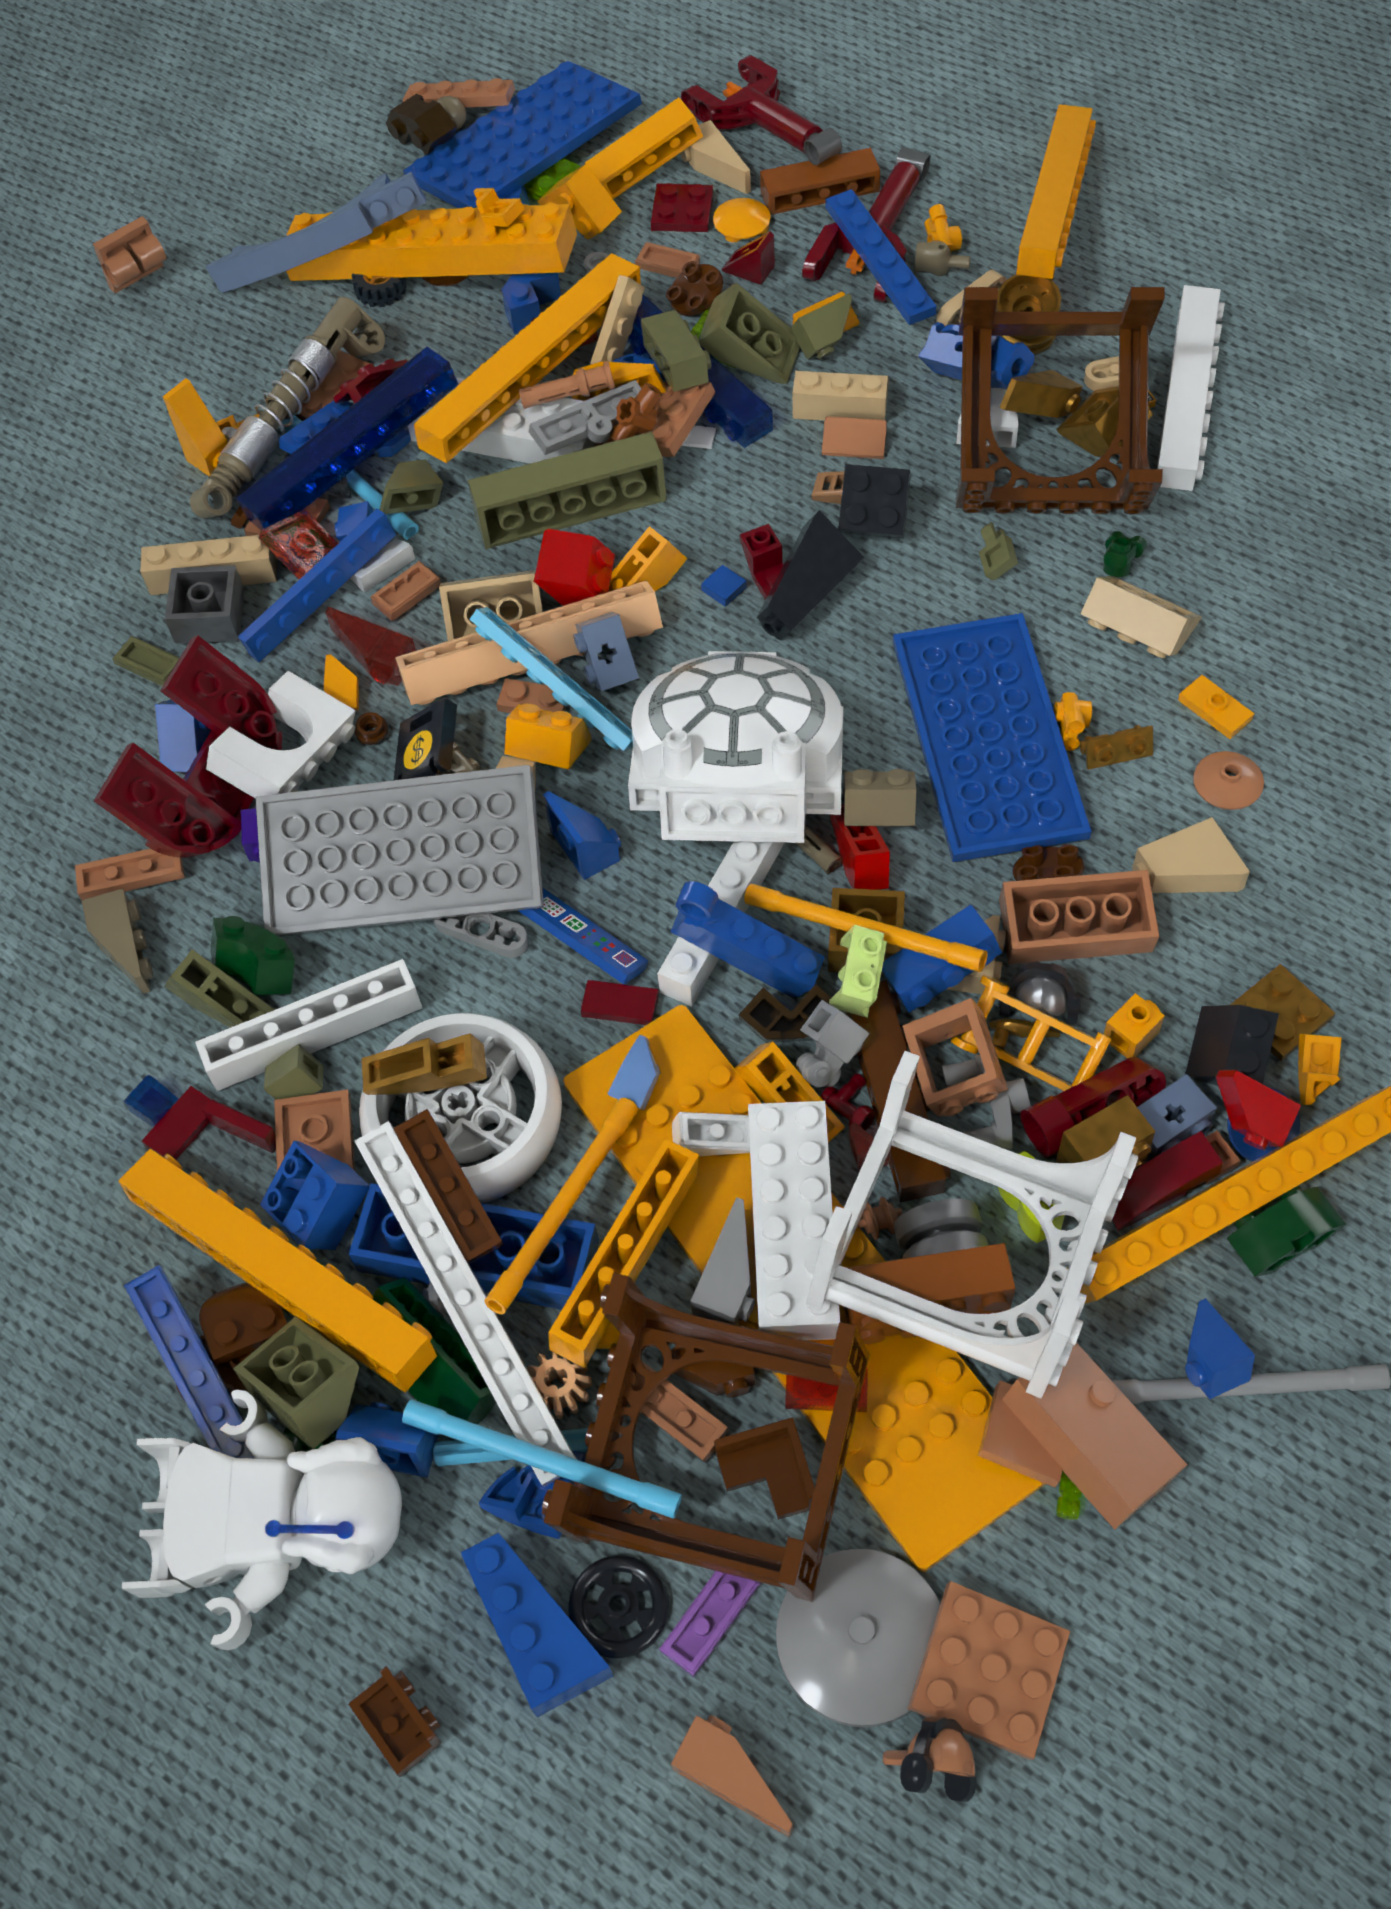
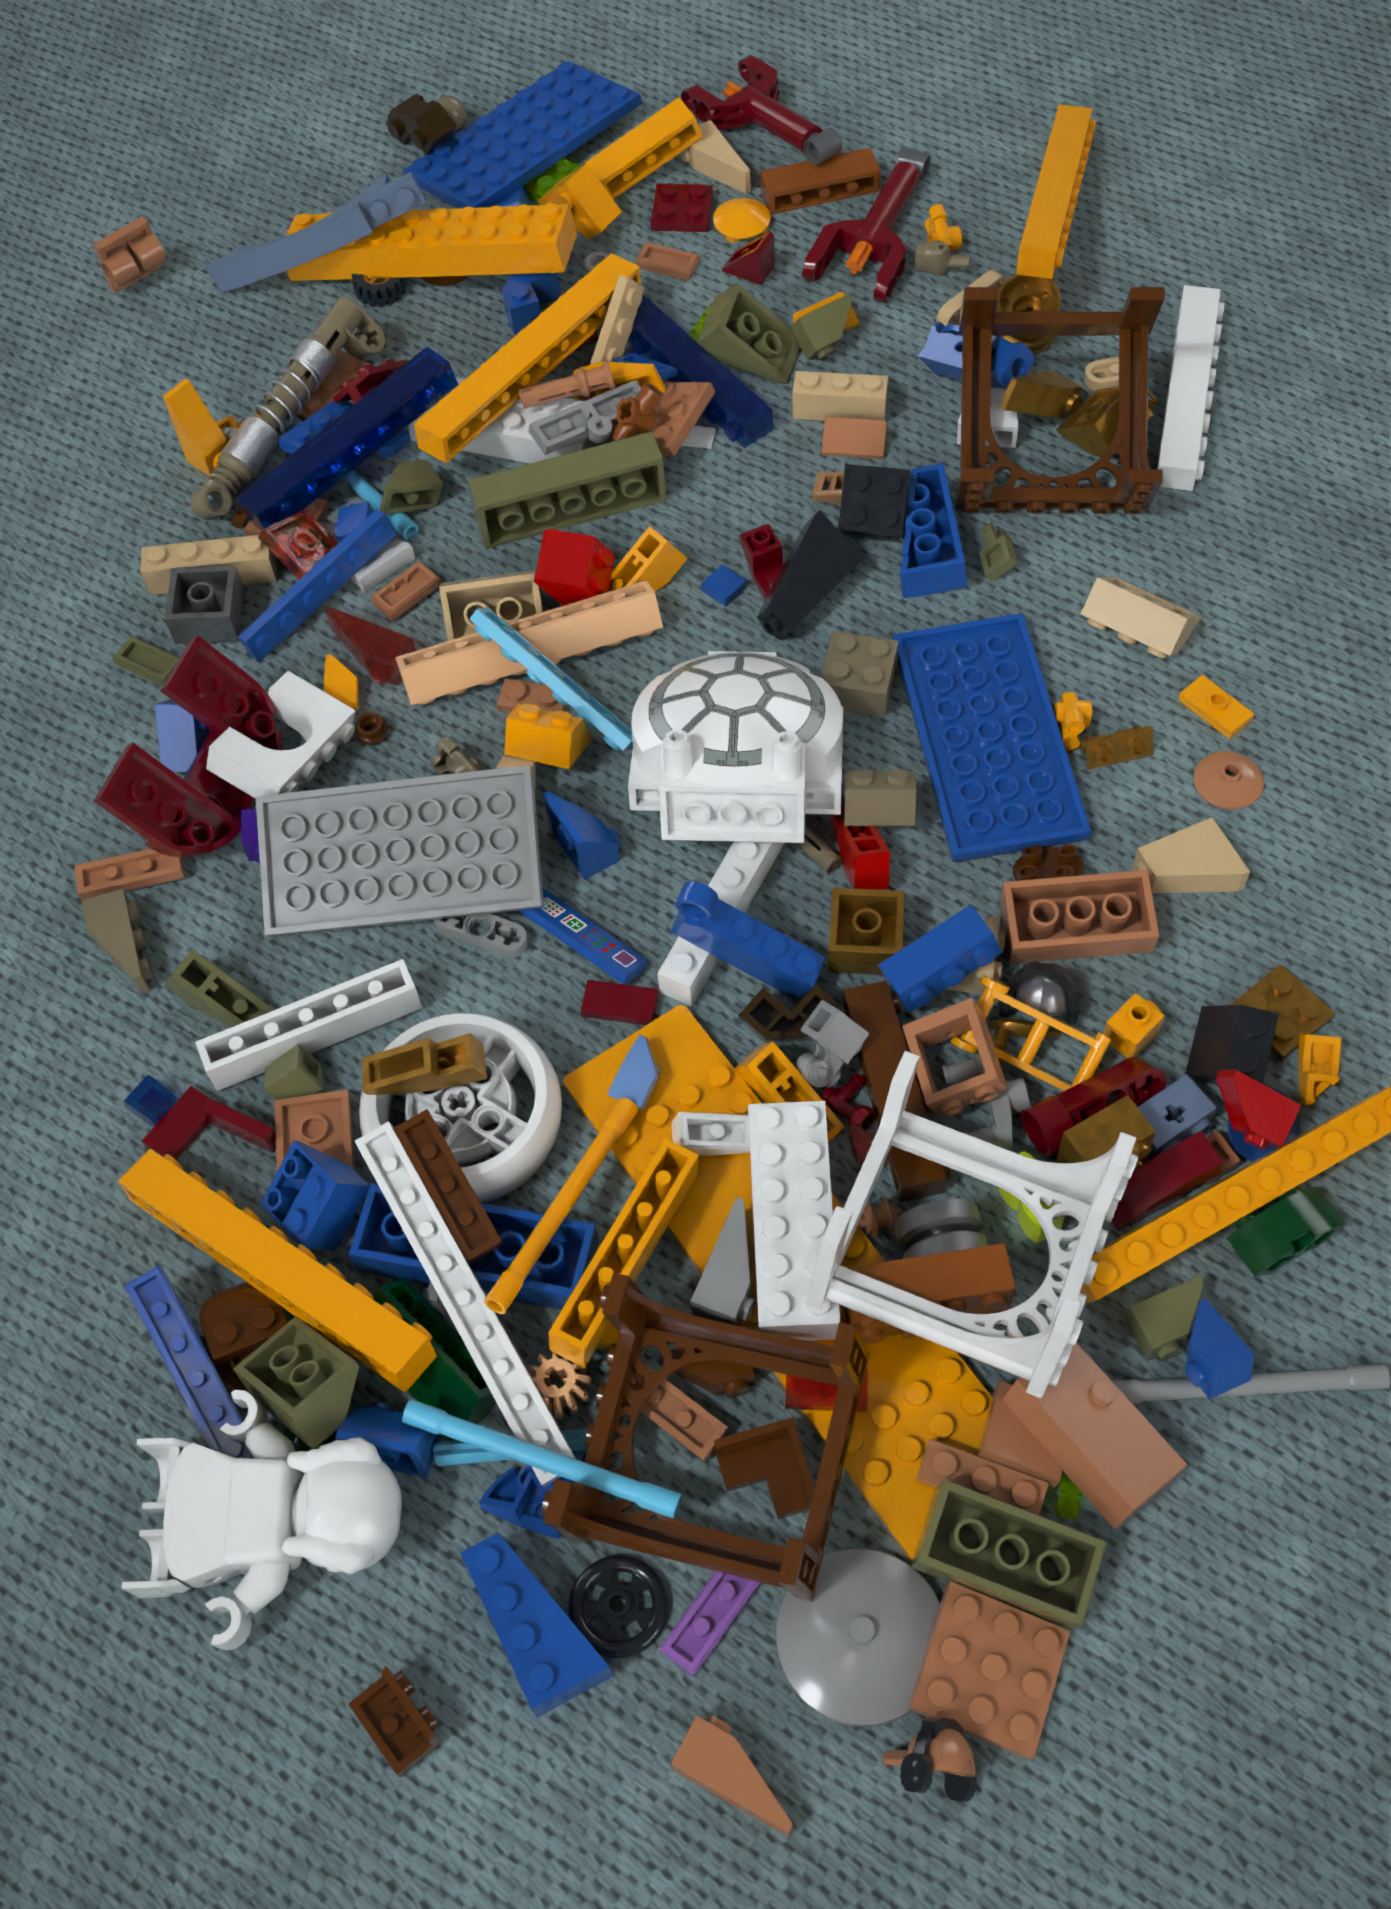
(252, 955): dark green brick -> none
(344, 1529): clear blue hinge -> none
(426, 741): black container -> none
(470, 92): nougat plate -> none
(495, 210): light orange slope -> none
(619, 665): sand blue brick -> none
(675, 350): olive brick -> none
(695, 288): reddish brown dish -> none
(861, 671): none -> dark tan brick
(861, 972): yellowish green window -> none
(880, 257): blue plate -> none
(932, 542): none -> blue wedge
(952, 952): light orange piece -> none
(982, 1476): none -> nougat plate
(1009, 1554): none -> olive brick
(1121, 552): dark green plate -> none
(1165, 1319): none -> olive slope

